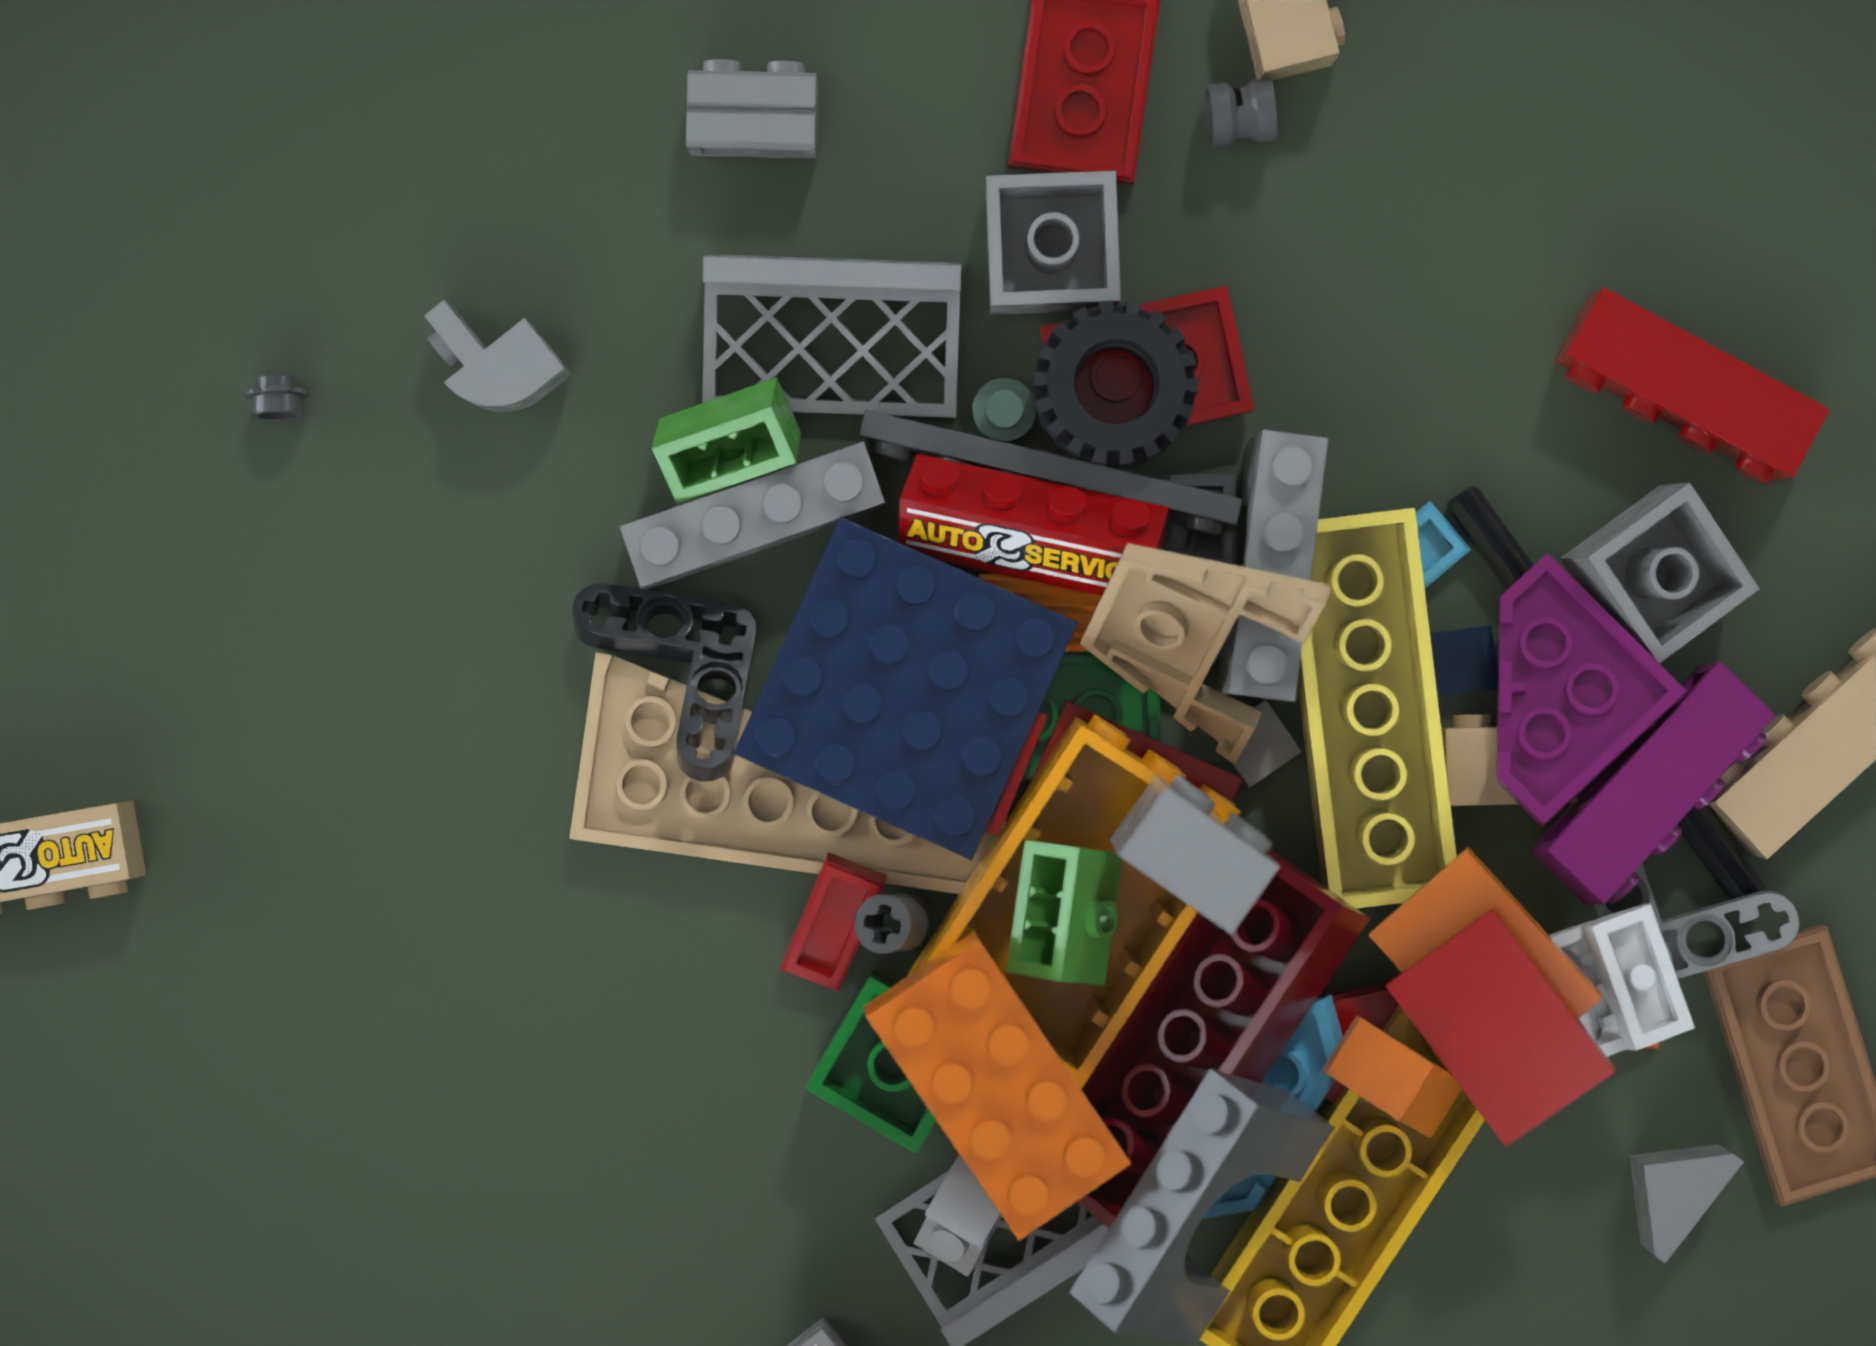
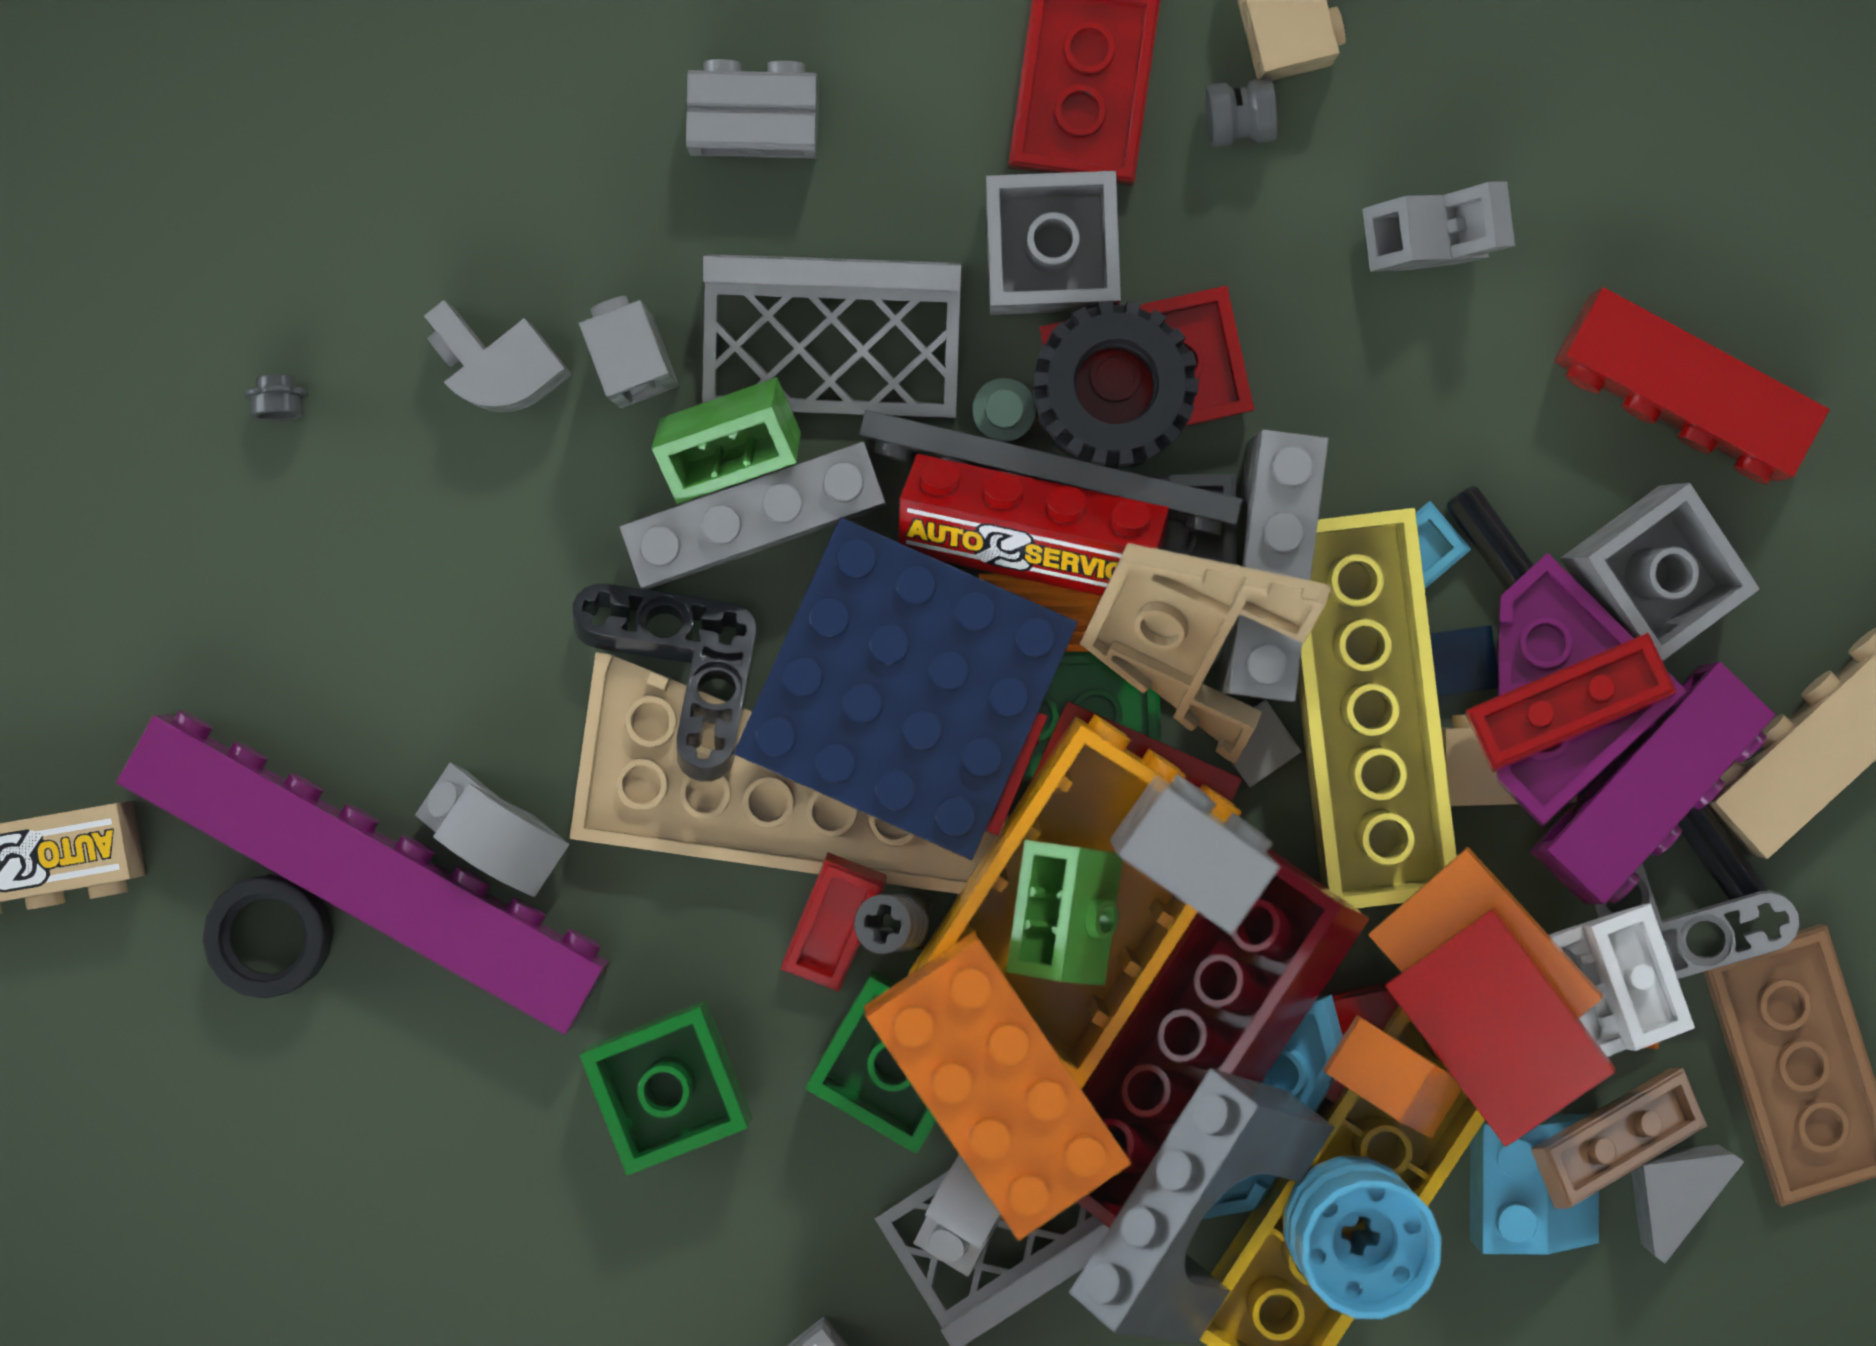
(227, 964): none -> black tyre
(364, 871): none -> magenta brick
(491, 831): none -> light grey brick
(627, 351): none -> light grey brick
(666, 1087): none -> green brick
(1378, 1267): none -> medium azure wheel
(1439, 228): none -> light grey brick
(1511, 1202): none -> medium azure slope
(1570, 702): none -> red tile
(1618, 1138): none -> medium nougat tile

